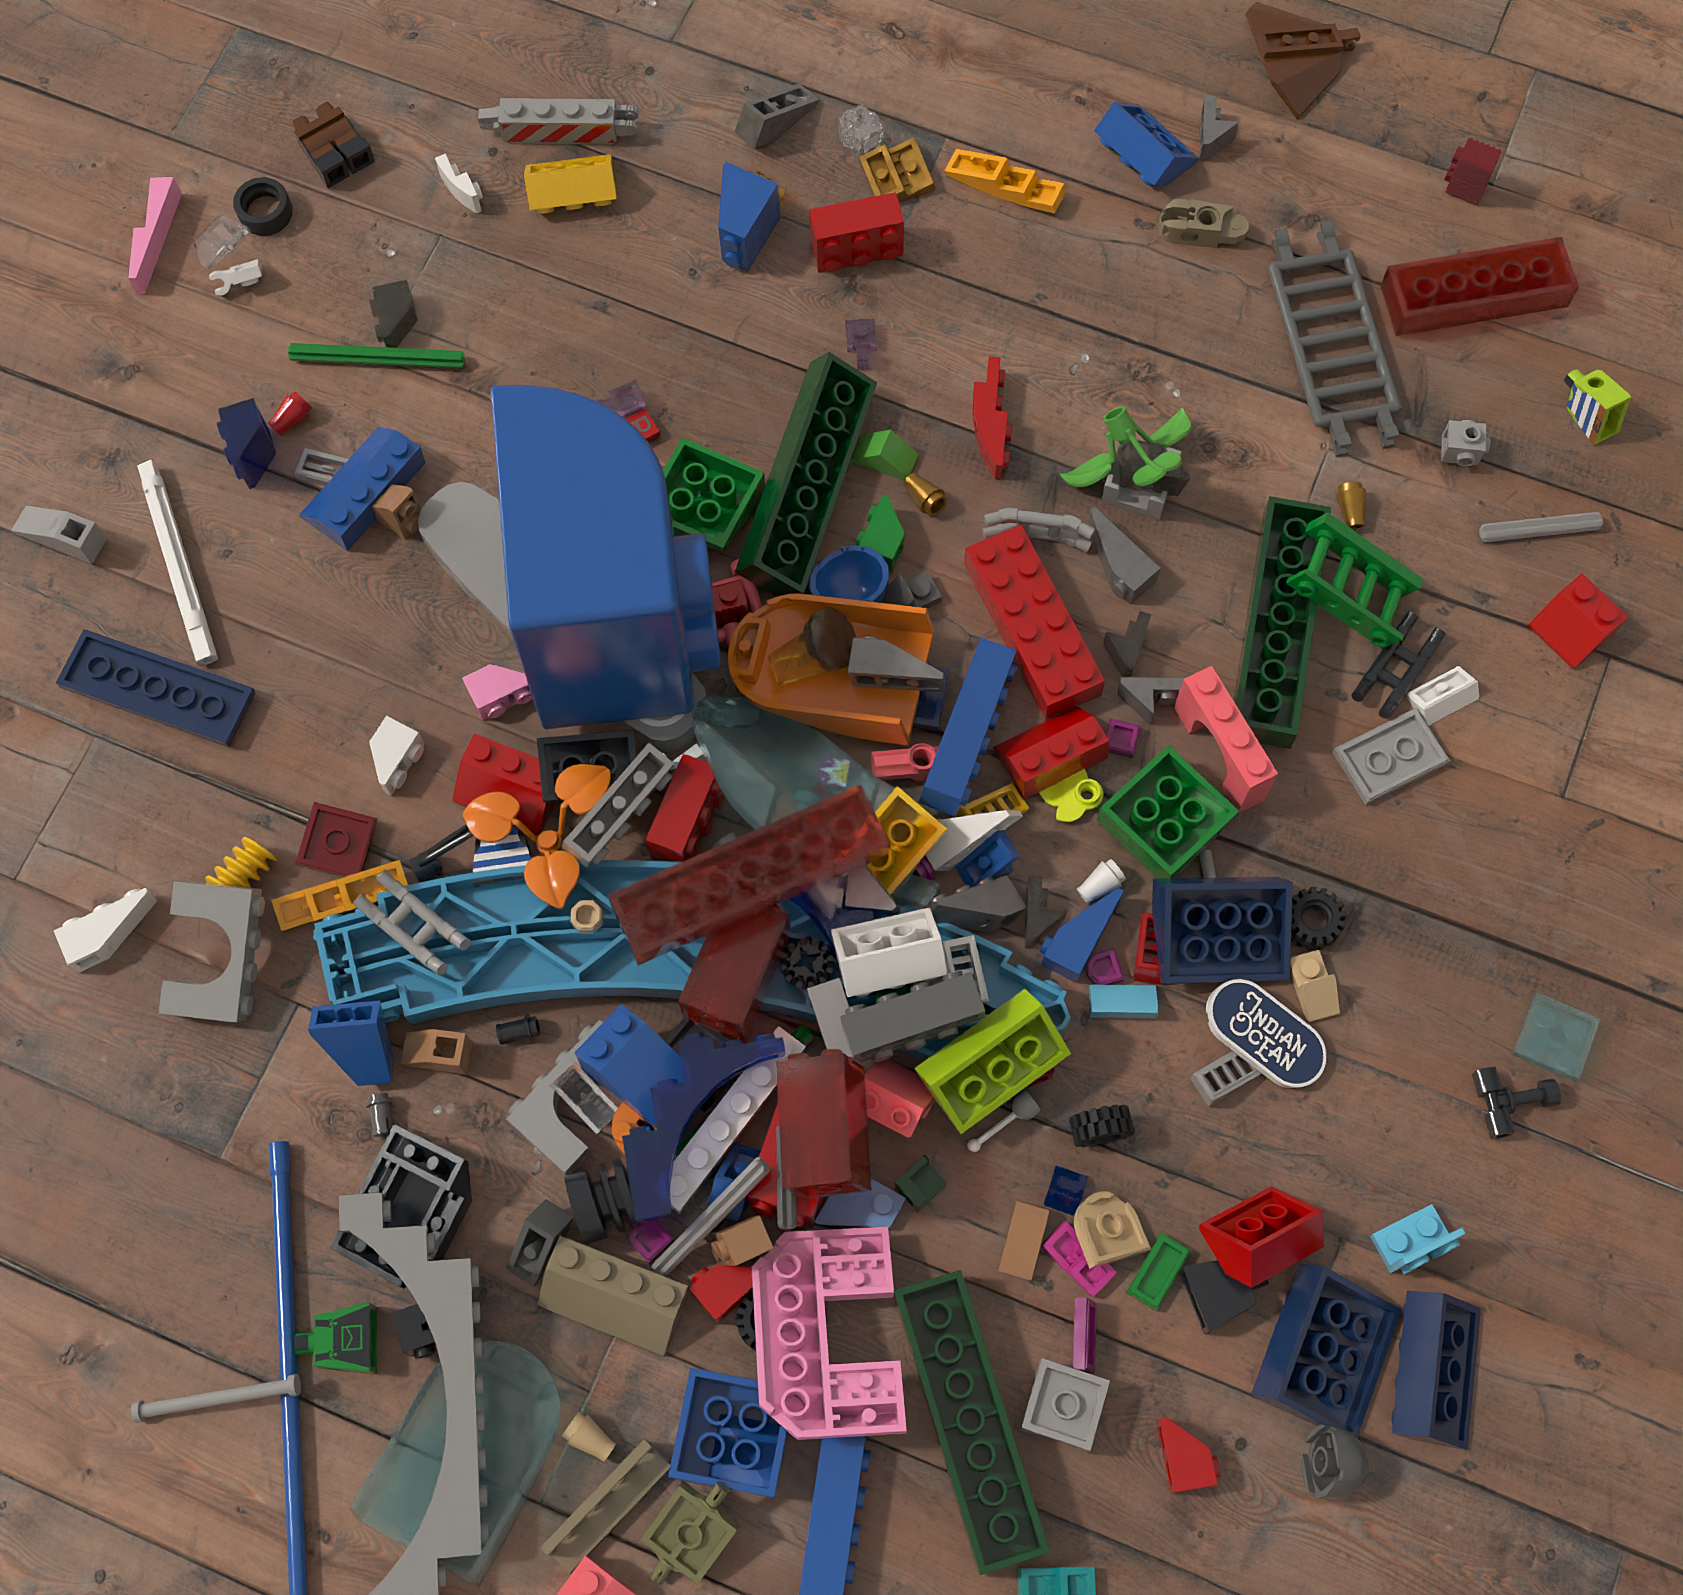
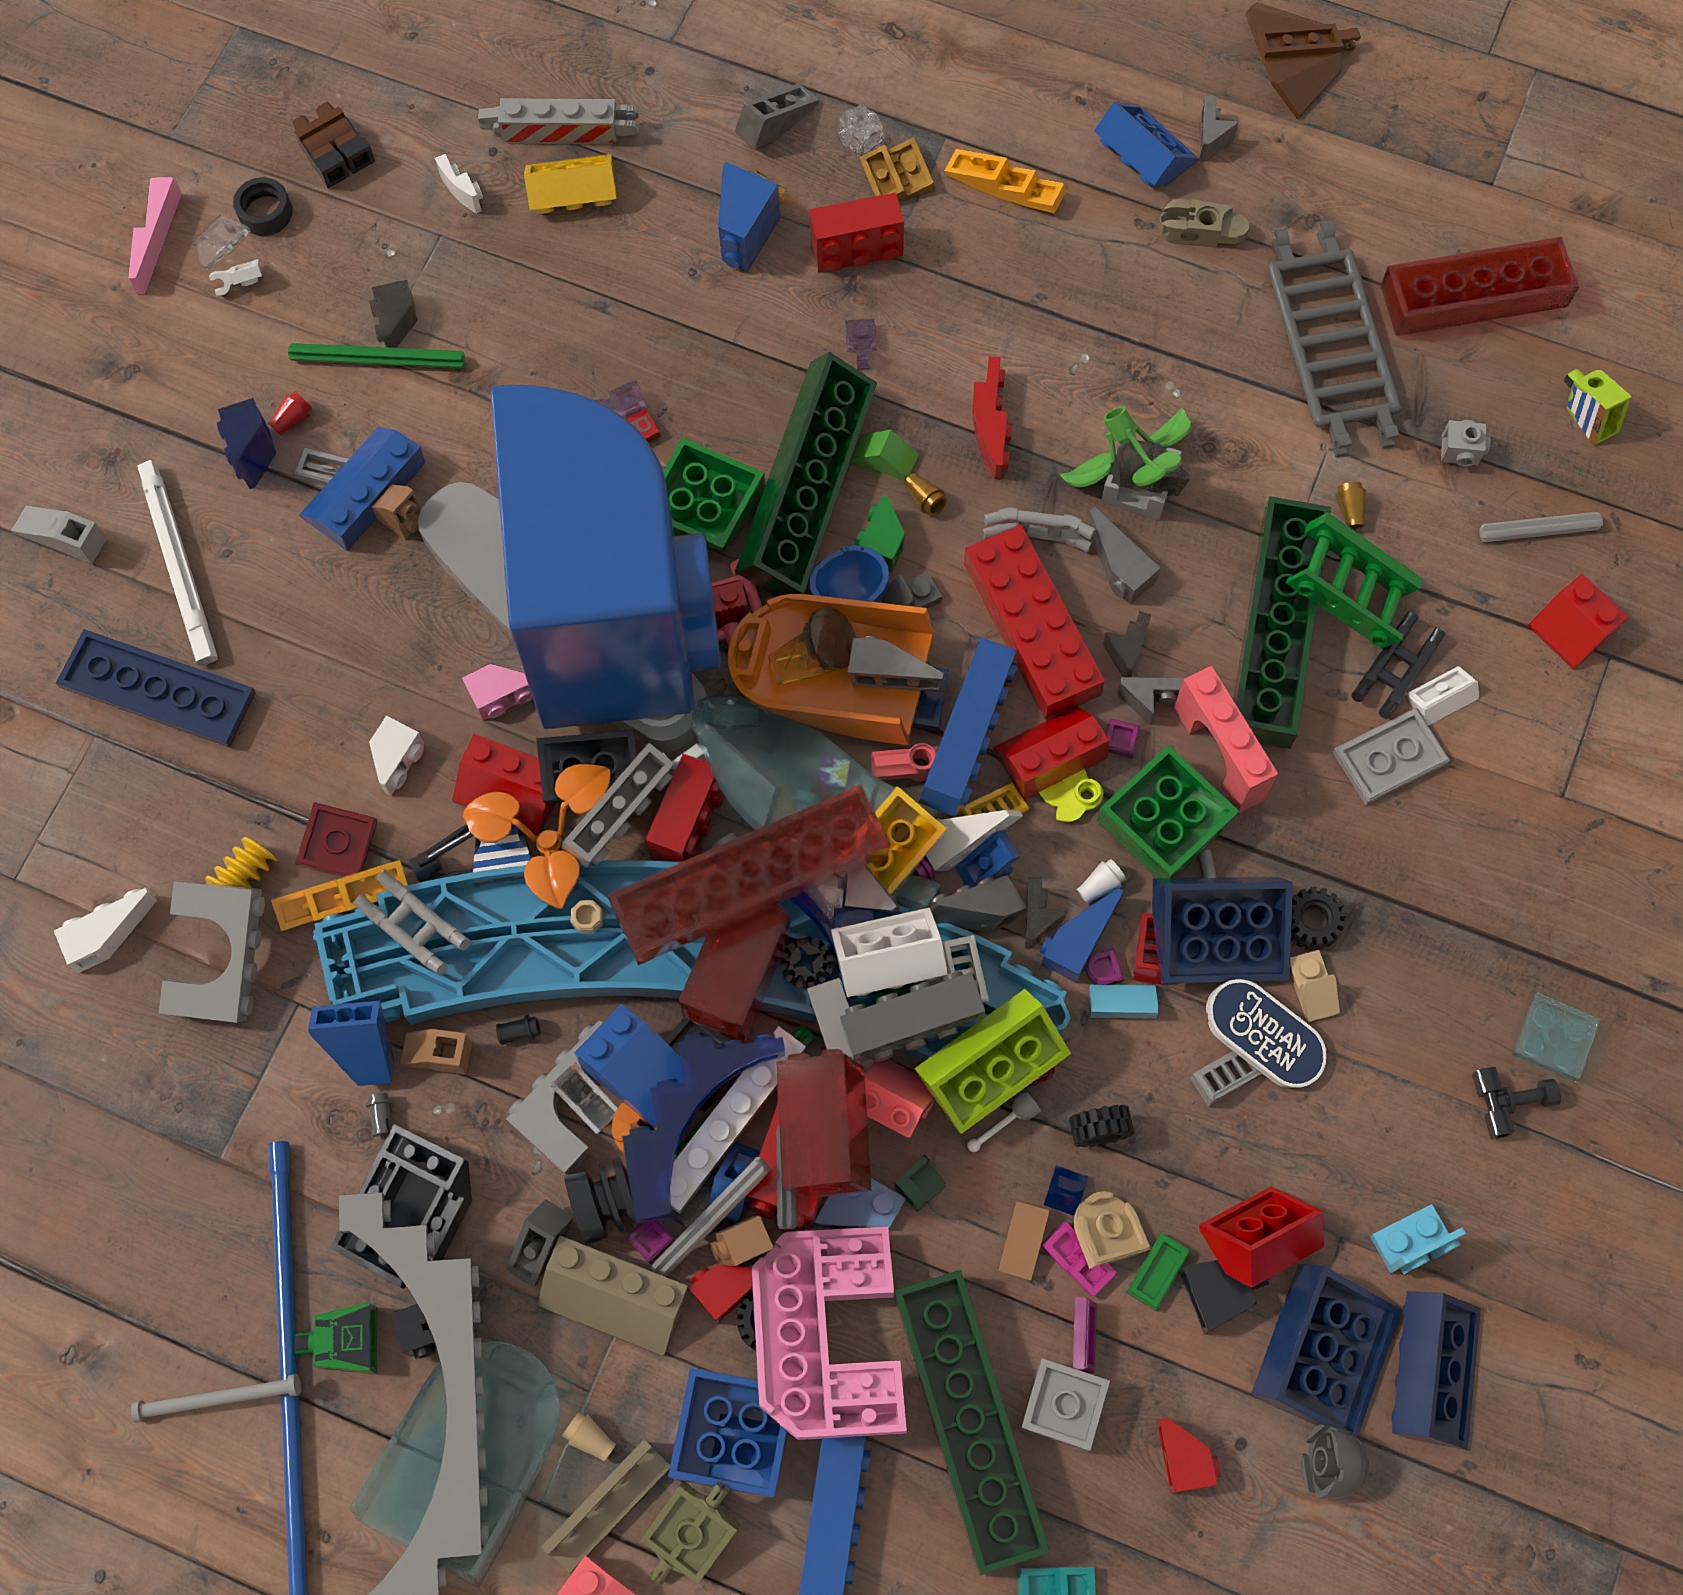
(1471, 170): dark red brick -> none

